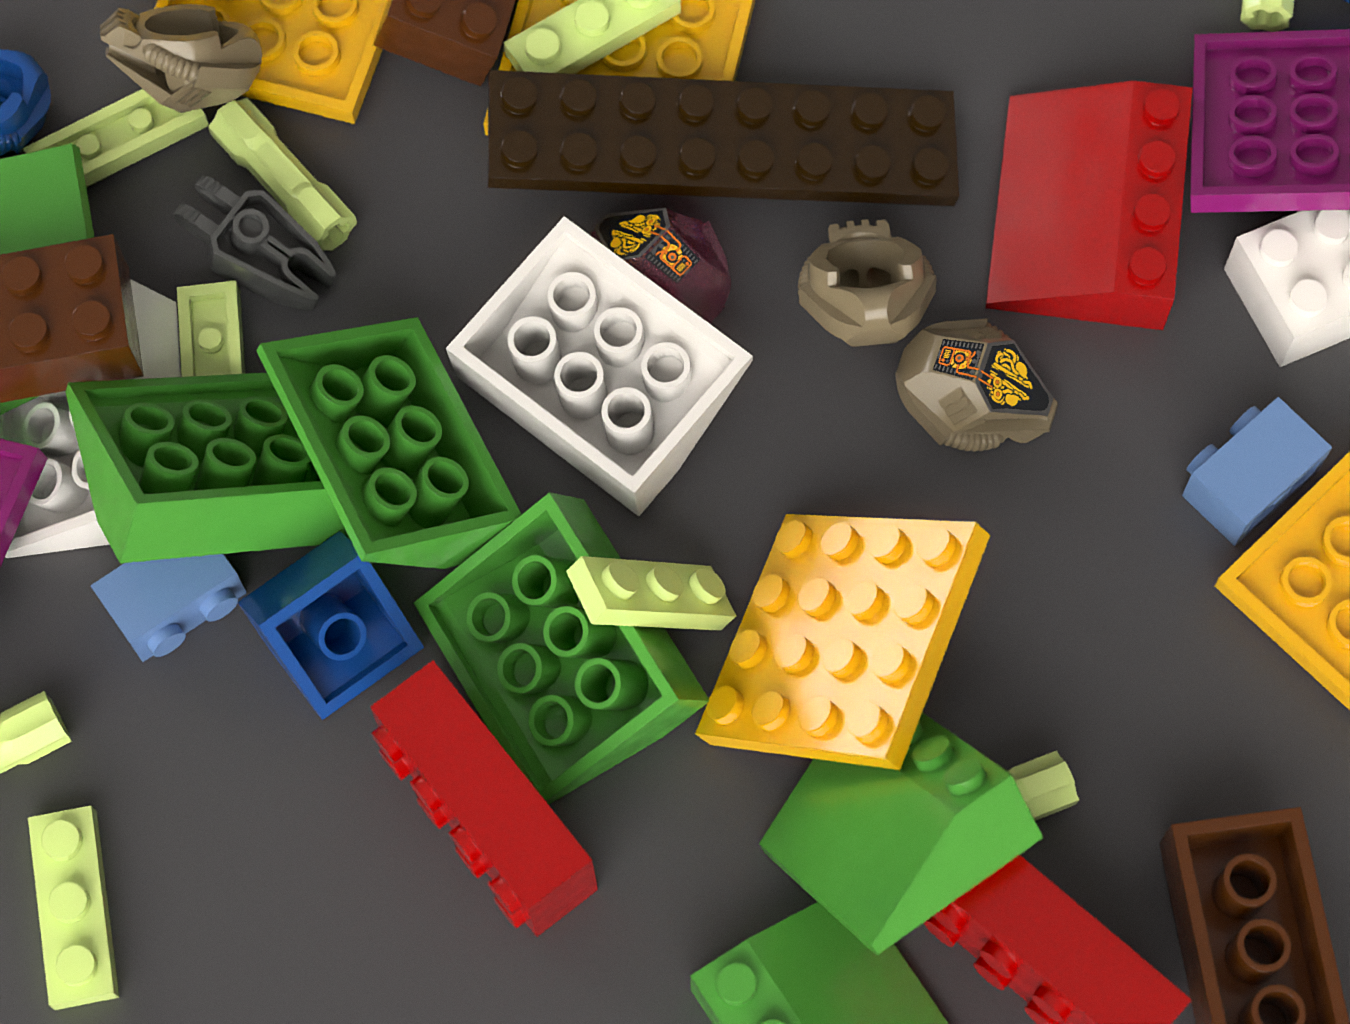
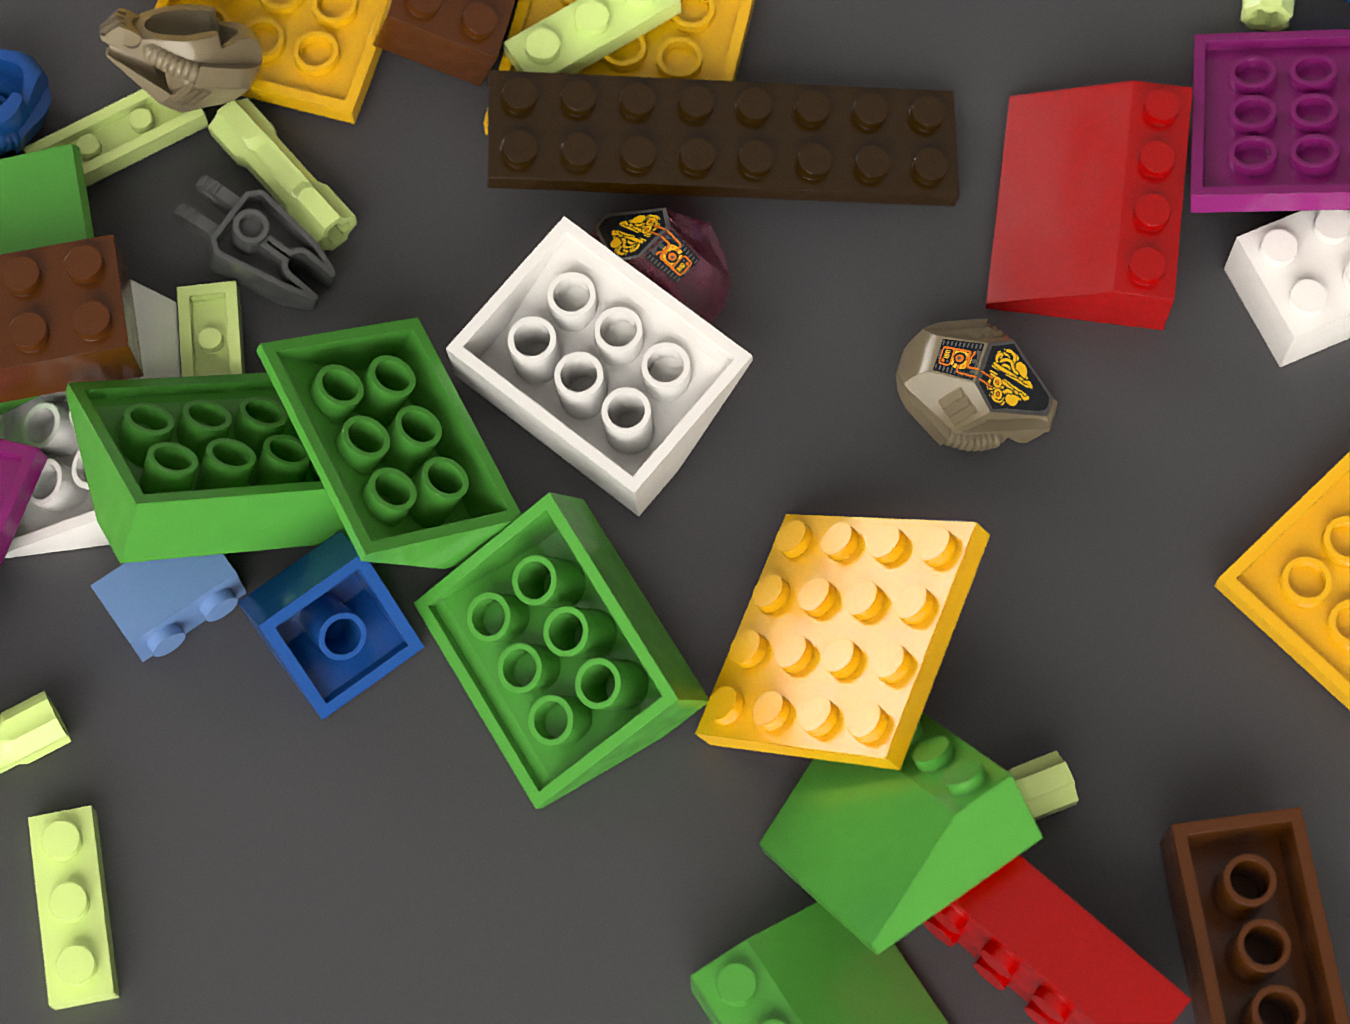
(485, 798): red brick -> none
(651, 594): yellowish green plate -> none
(866, 284): dark tan helmet -> none
(1255, 470): medium blue brick -> none

